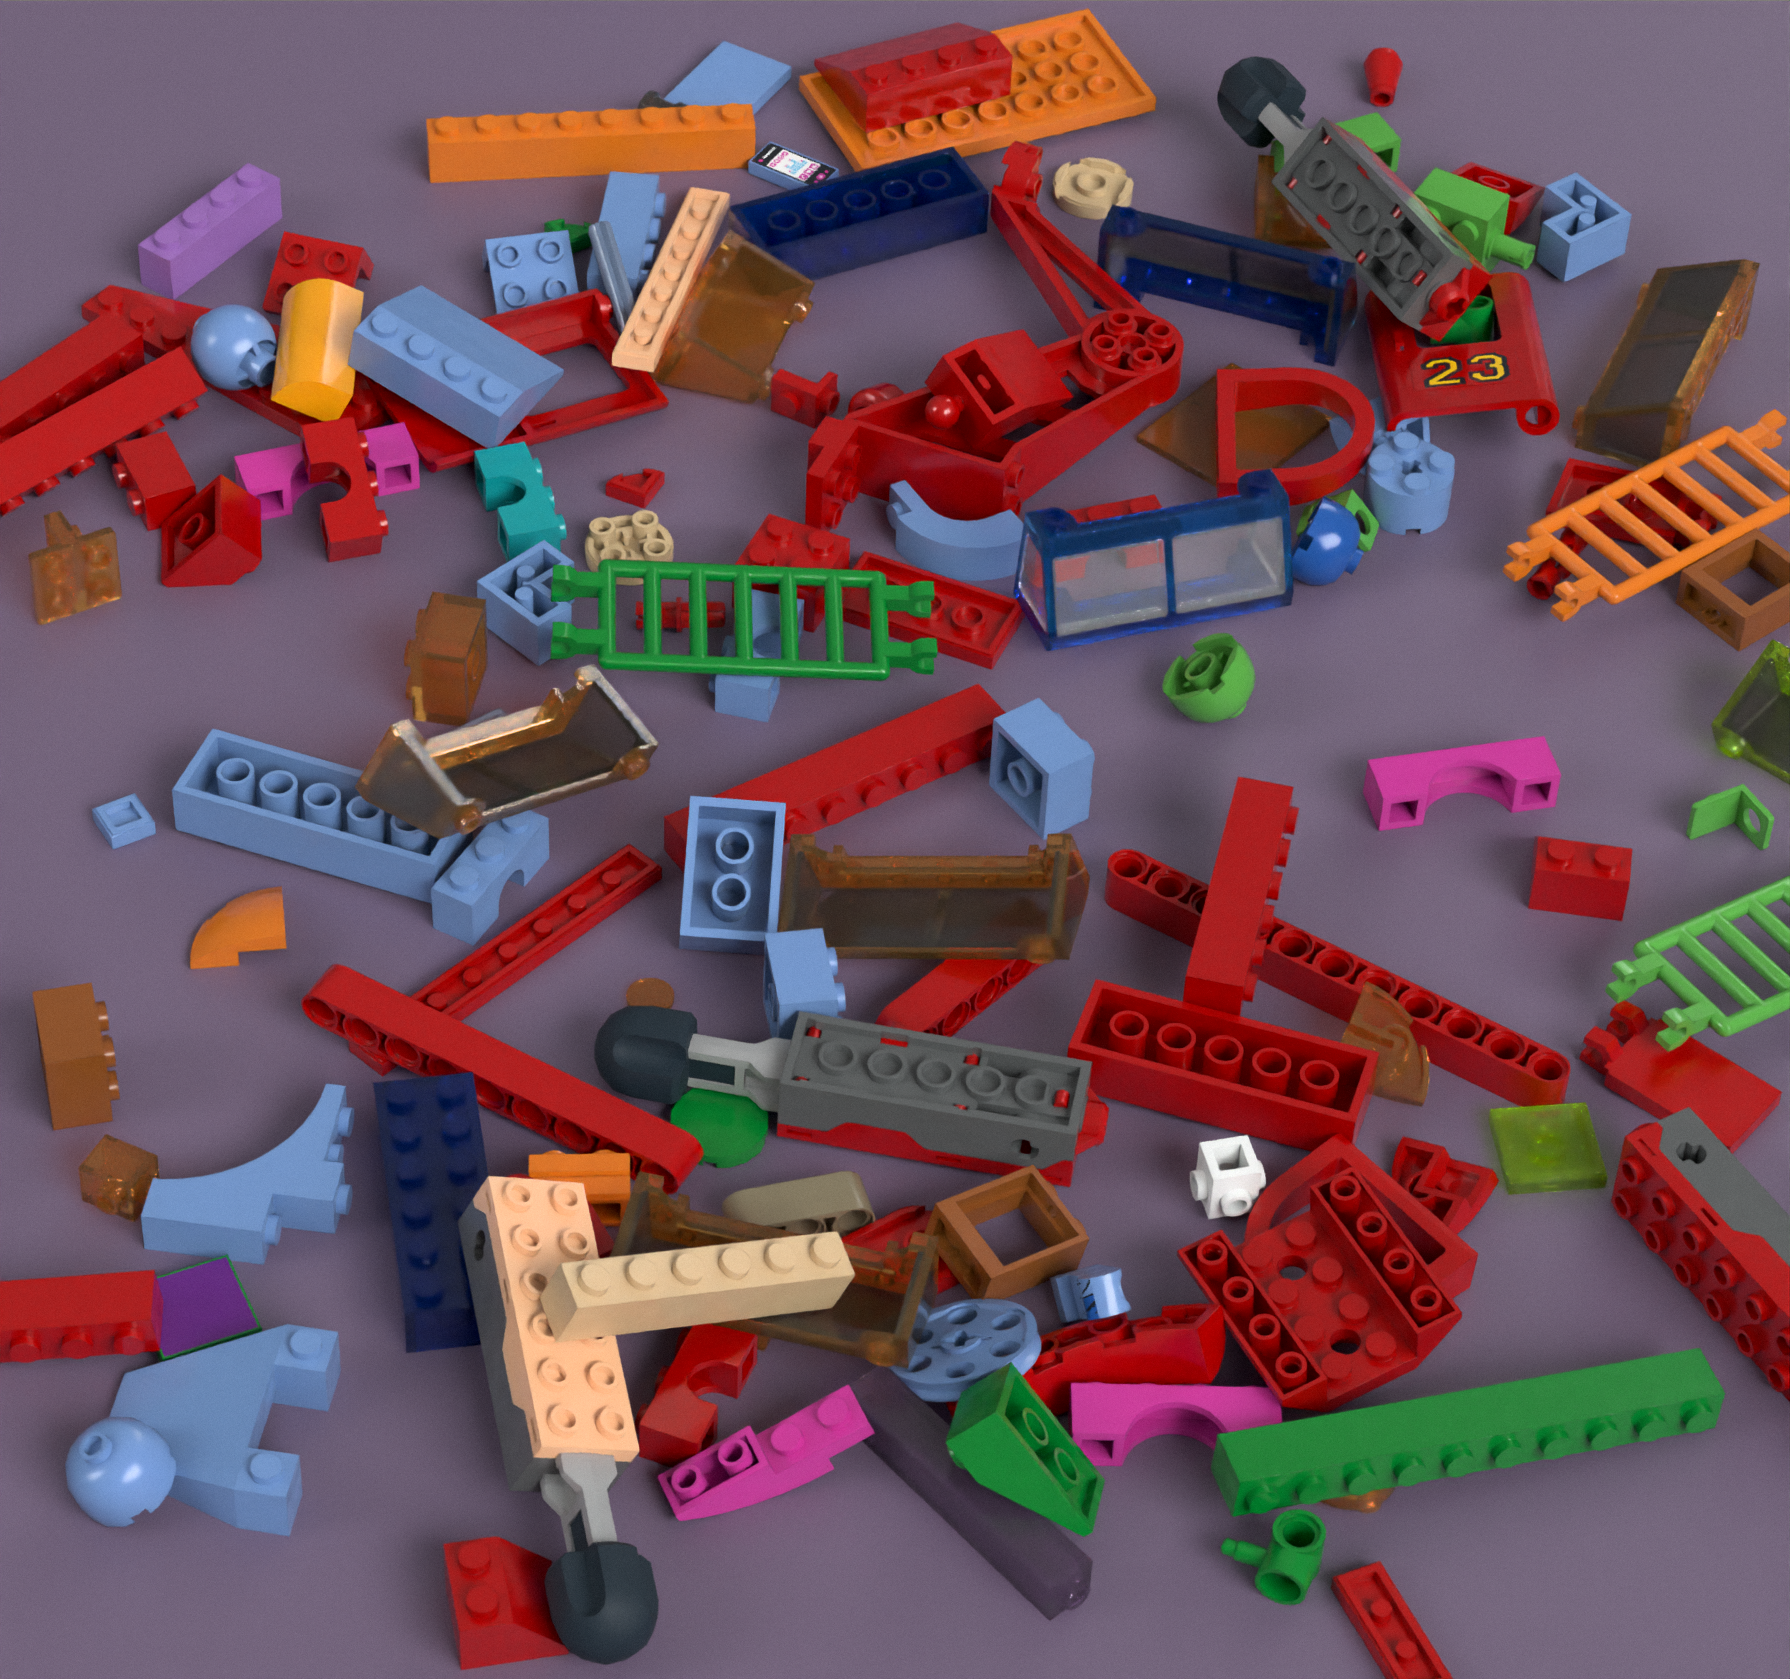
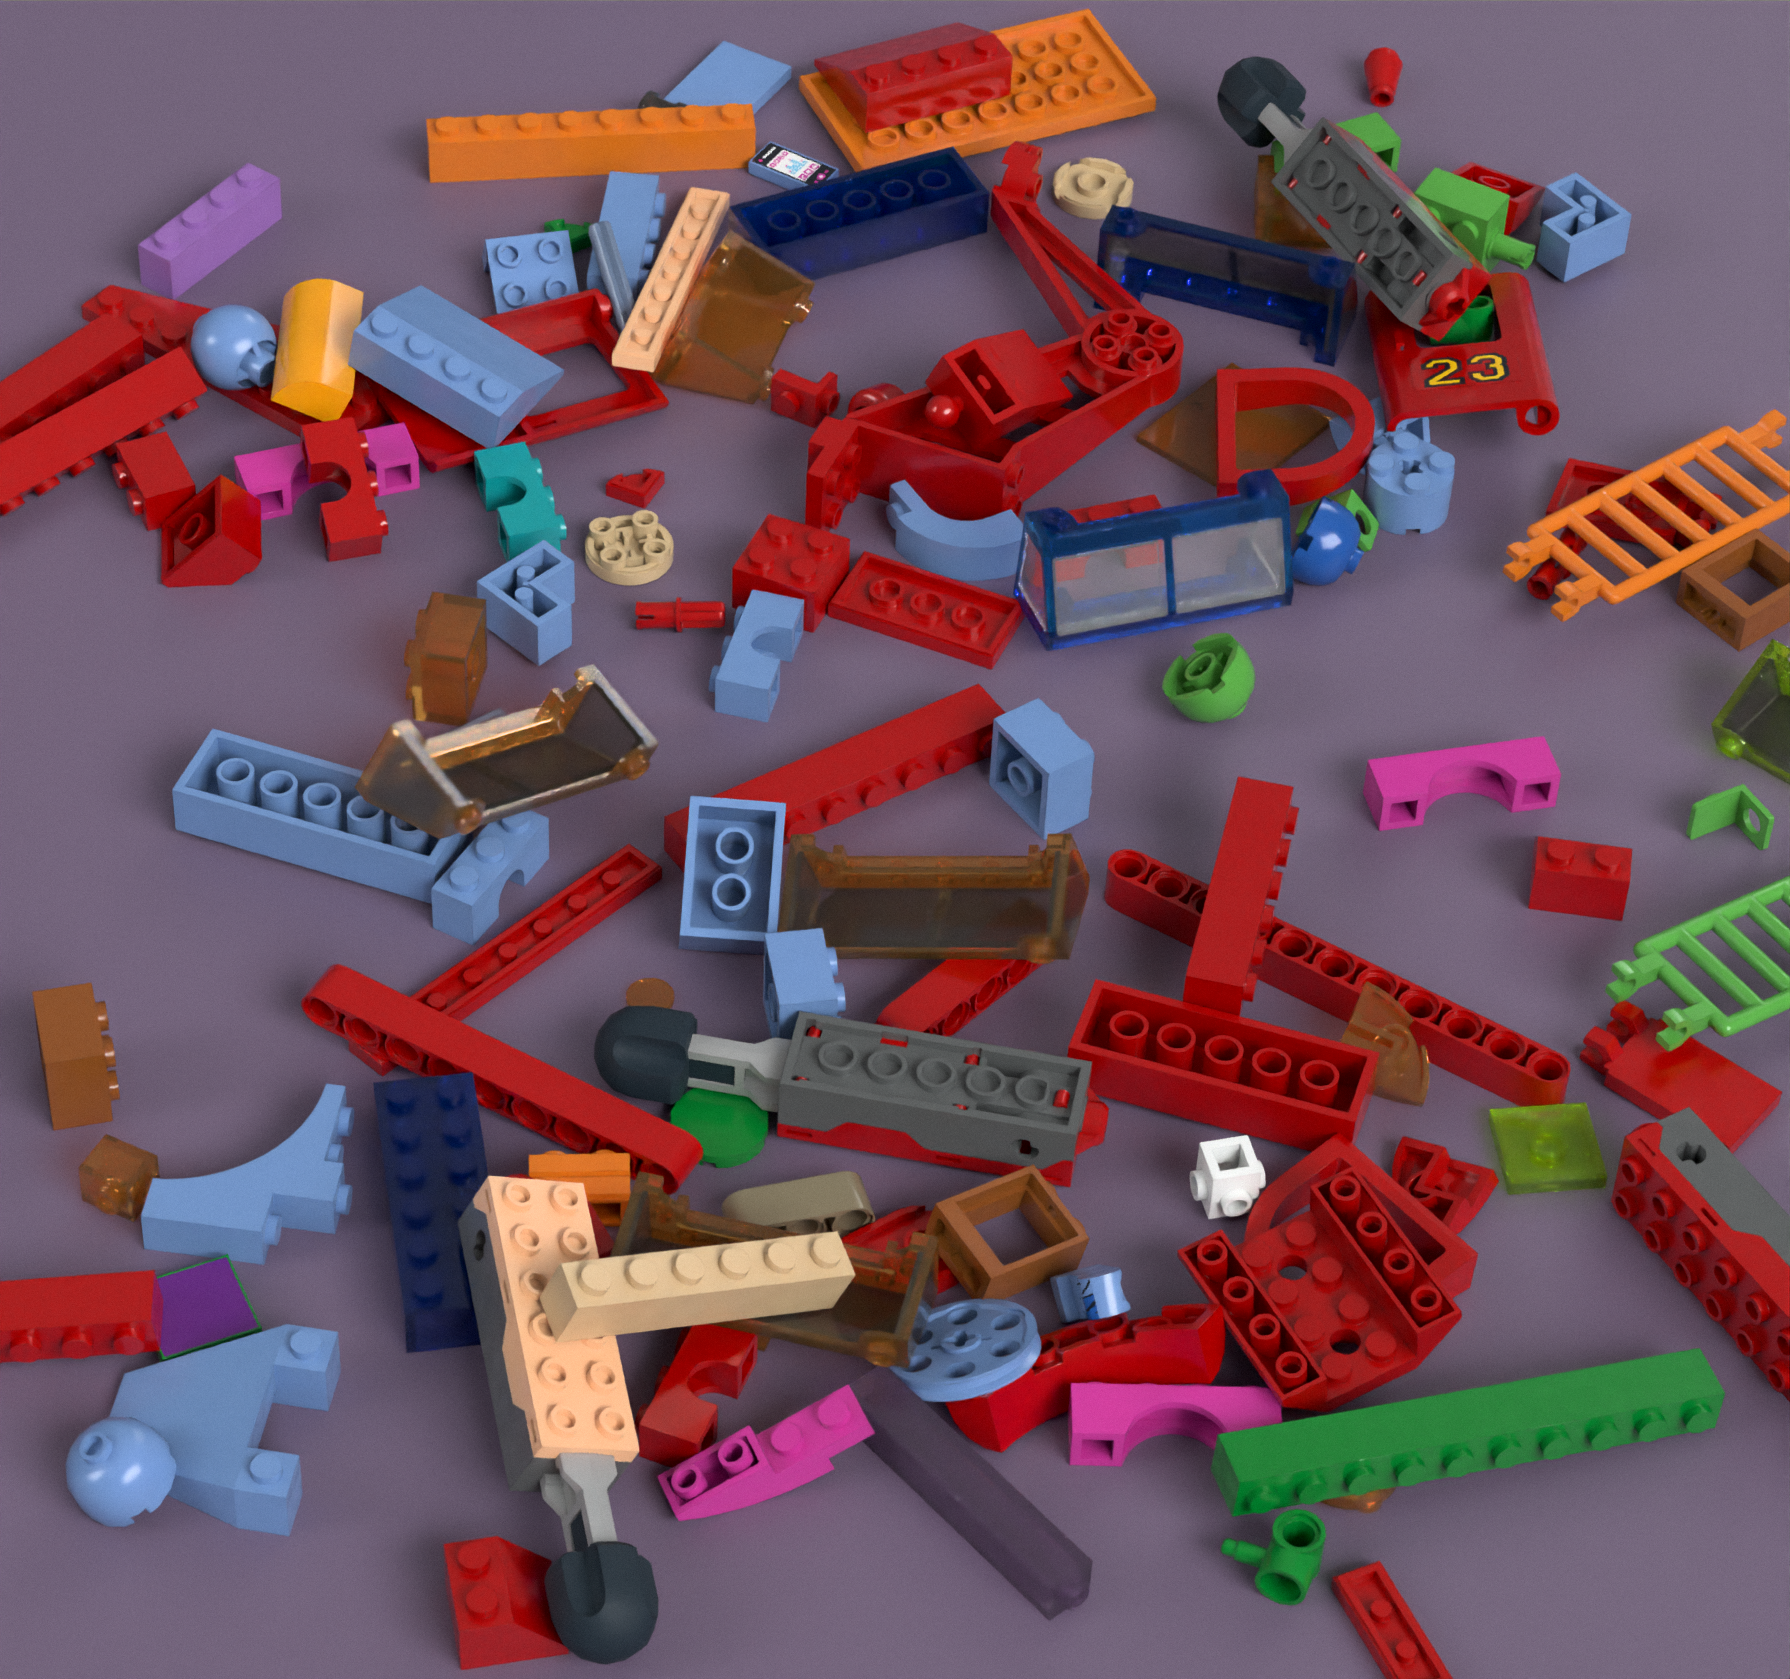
(73, 570): clear orange bracket -> none
(123, 821): medium blue tile -> none
(243, 925): orange brick -> none
(313, 258): red bracket -> none
(914, 599): green bar -> none
(1023, 1451): green slope -> none
(1666, 360): windscreen -> none

